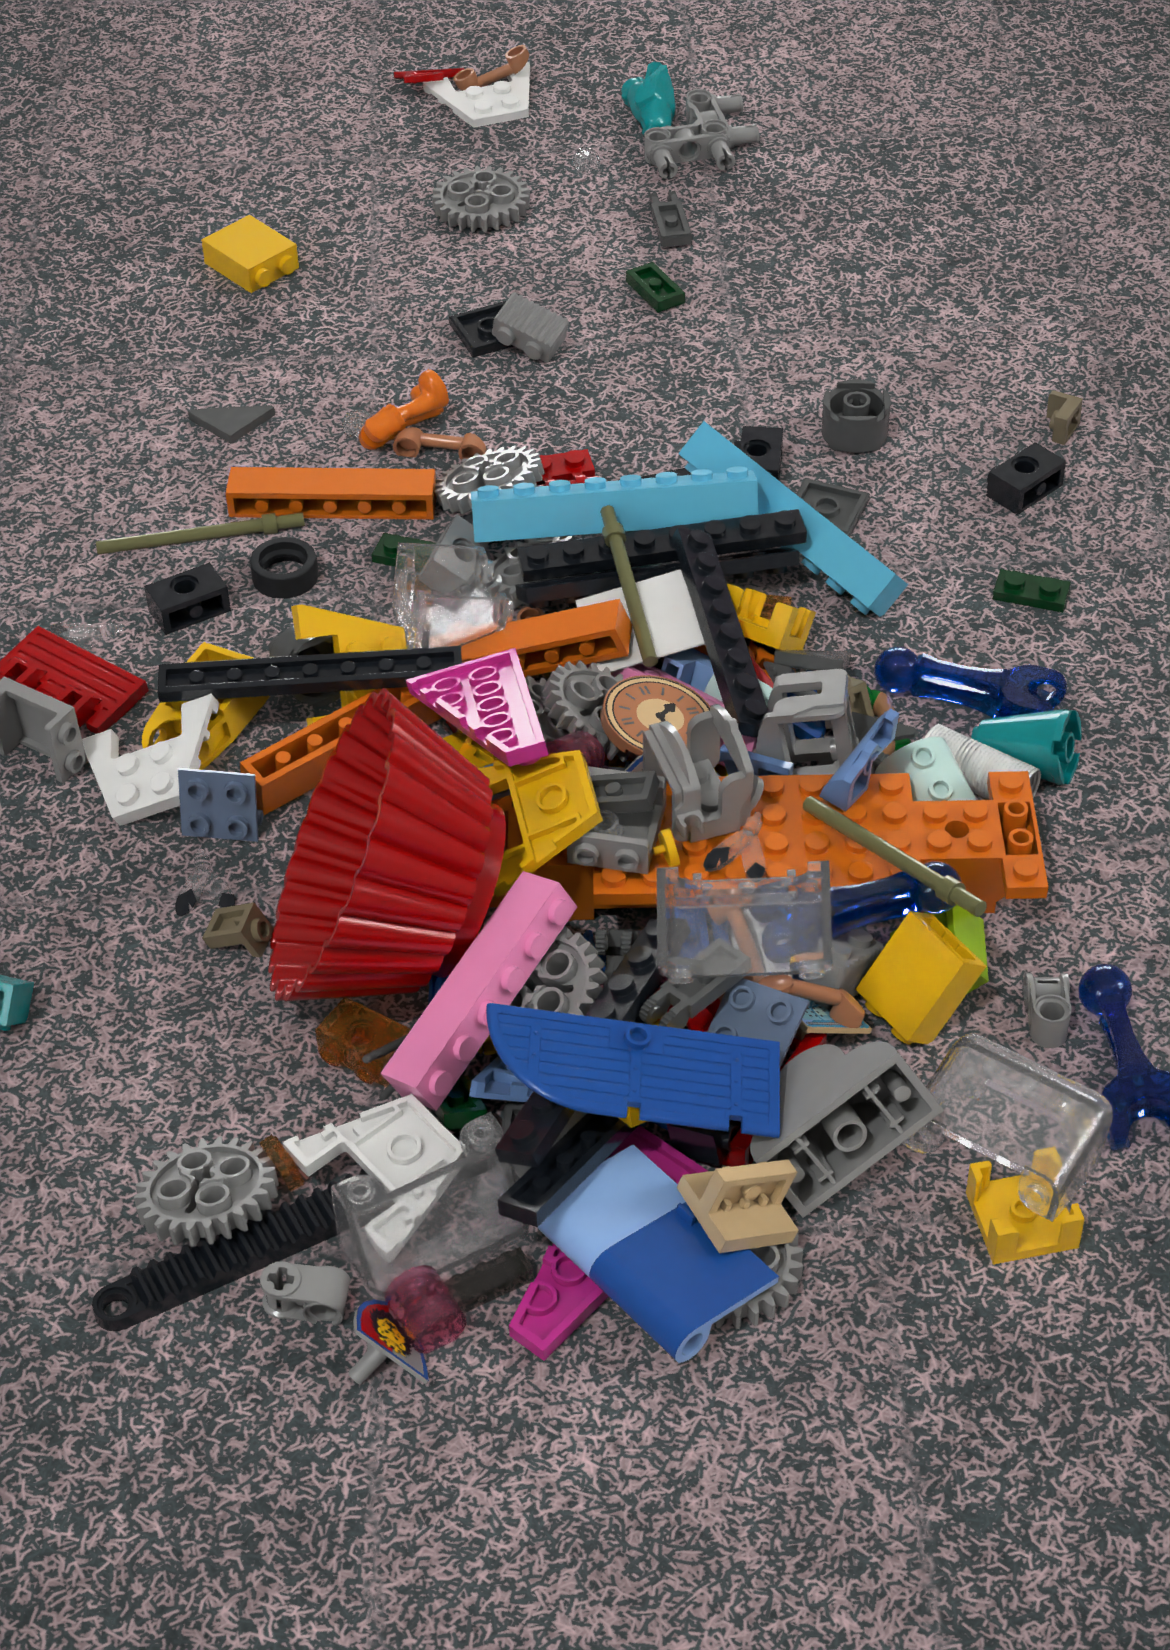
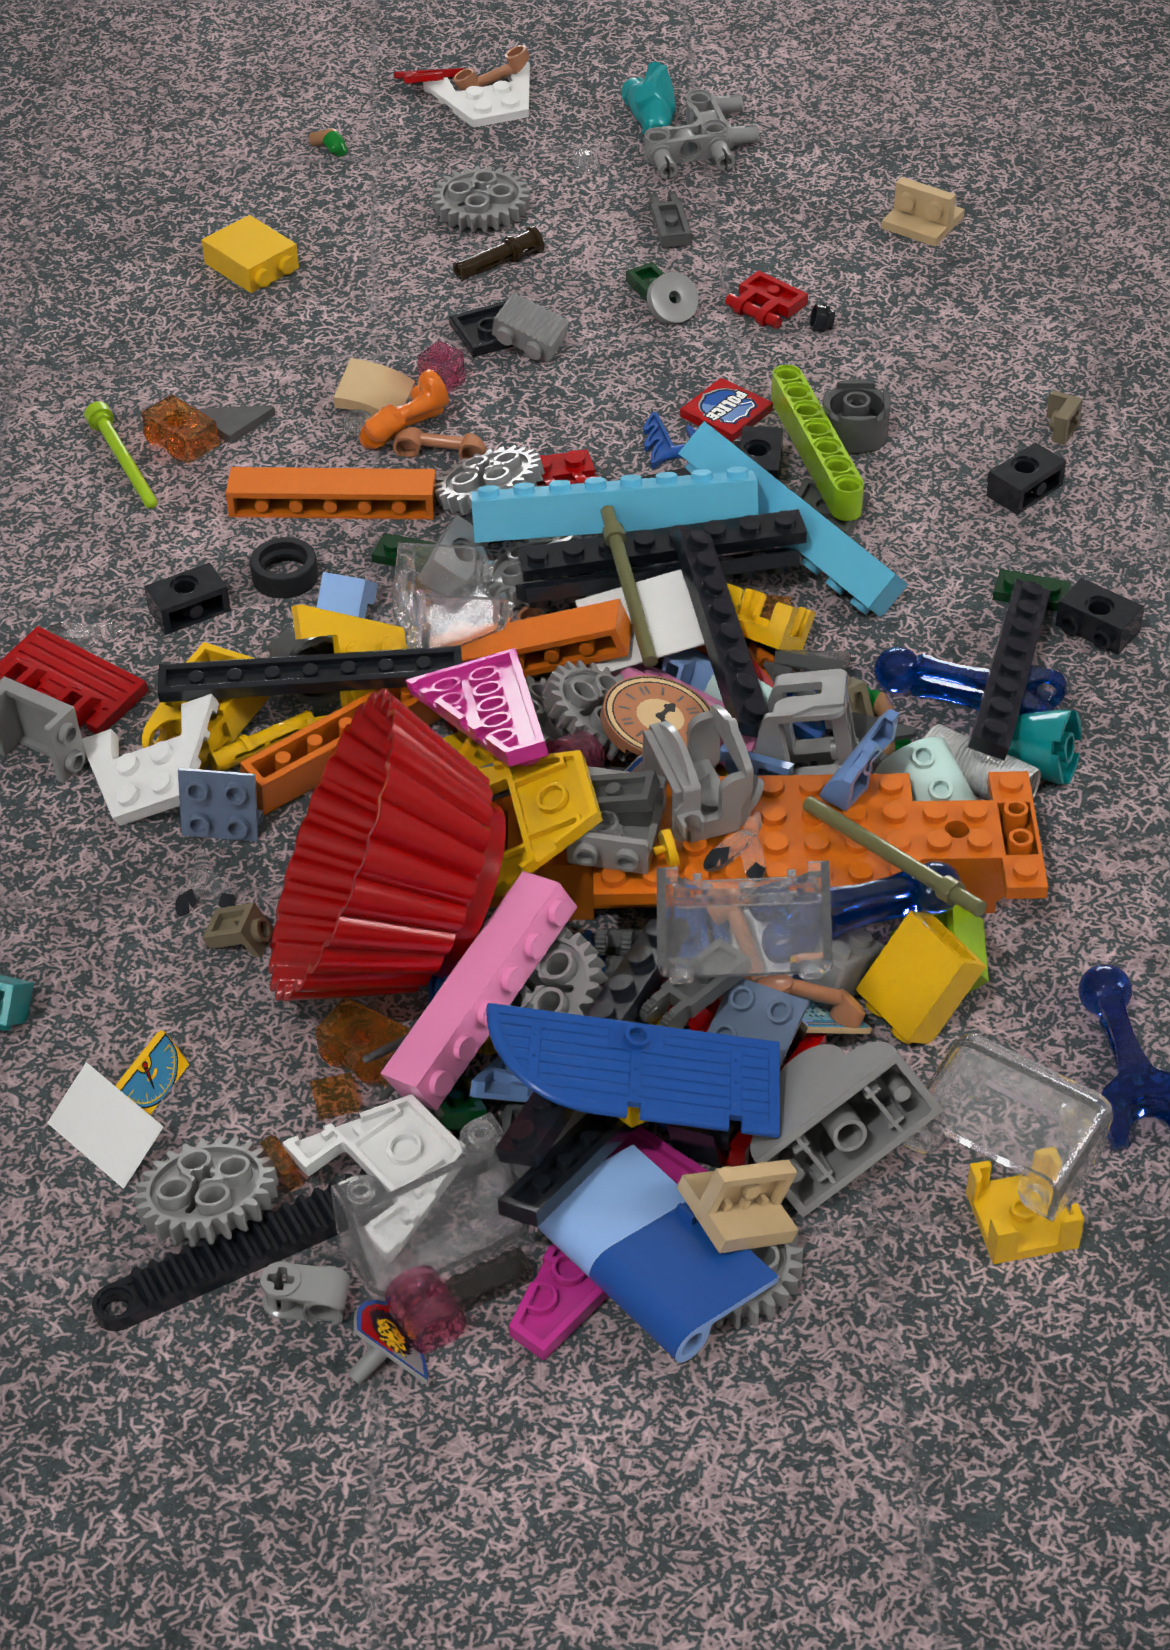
(101, 418): none -> lime piece
(105, 1125): none -> white sticker
(153, 1072): none -> slope
(180, 429): none -> clear orange brick
(246, 746): none -> yellow pin
(268, 524): olive bar -> none
(331, 139): none -> green arm
(335, 1096): none -> clear orange tile
(346, 594): none -> light blue piece
(371, 387): none -> tan slope
(446, 362): none -> clear pink brick
(511, 248): none -> dark brown pin
(660, 440): none -> blue piece
(685, 295): none -> light grey piece
(726, 408): none -> tile
(772, 295): none -> red plate
(817, 443): none -> lime beam
(822, 318): none -> black plate
(922, 212): none -> tan bracket
(1009, 670): none -> black plate
(1047, 1008): light grey piece -> none
(1099, 616): none -> black brick

